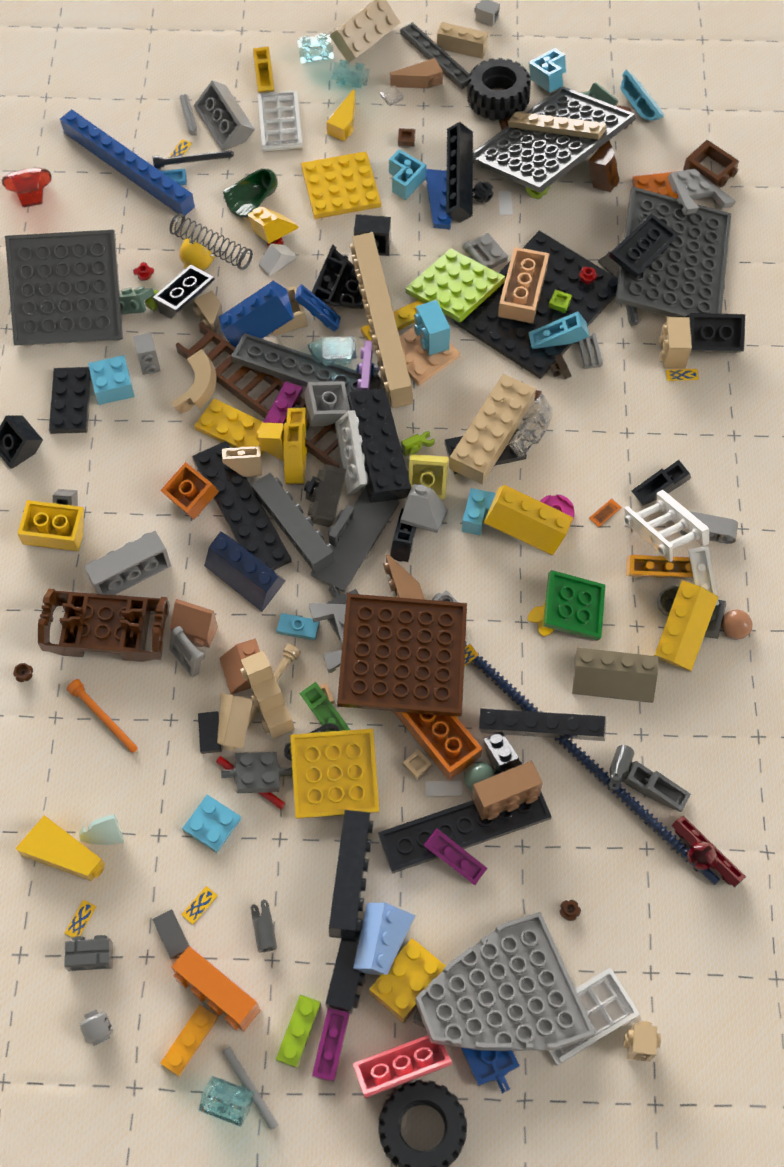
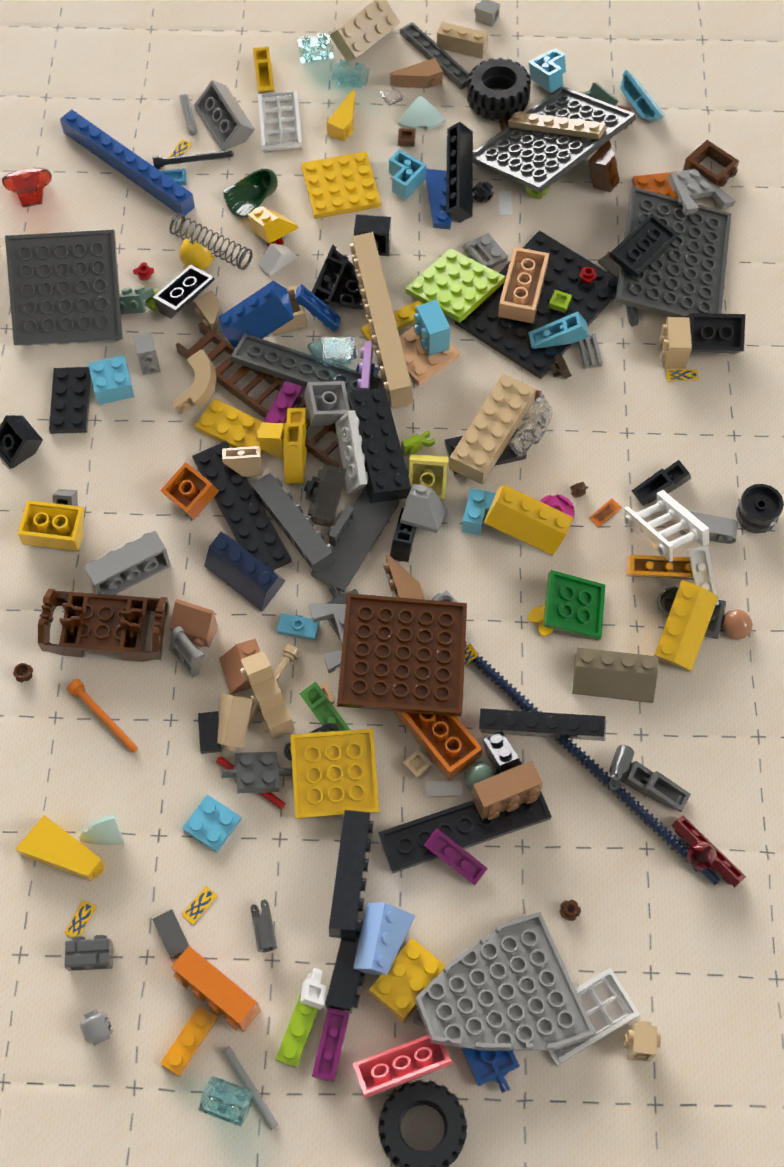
(312, 991): none -> white plate
(421, 114): none -> light aqua brick
(578, 489): none -> reddish brown plate
(759, 508): none -> black wheel

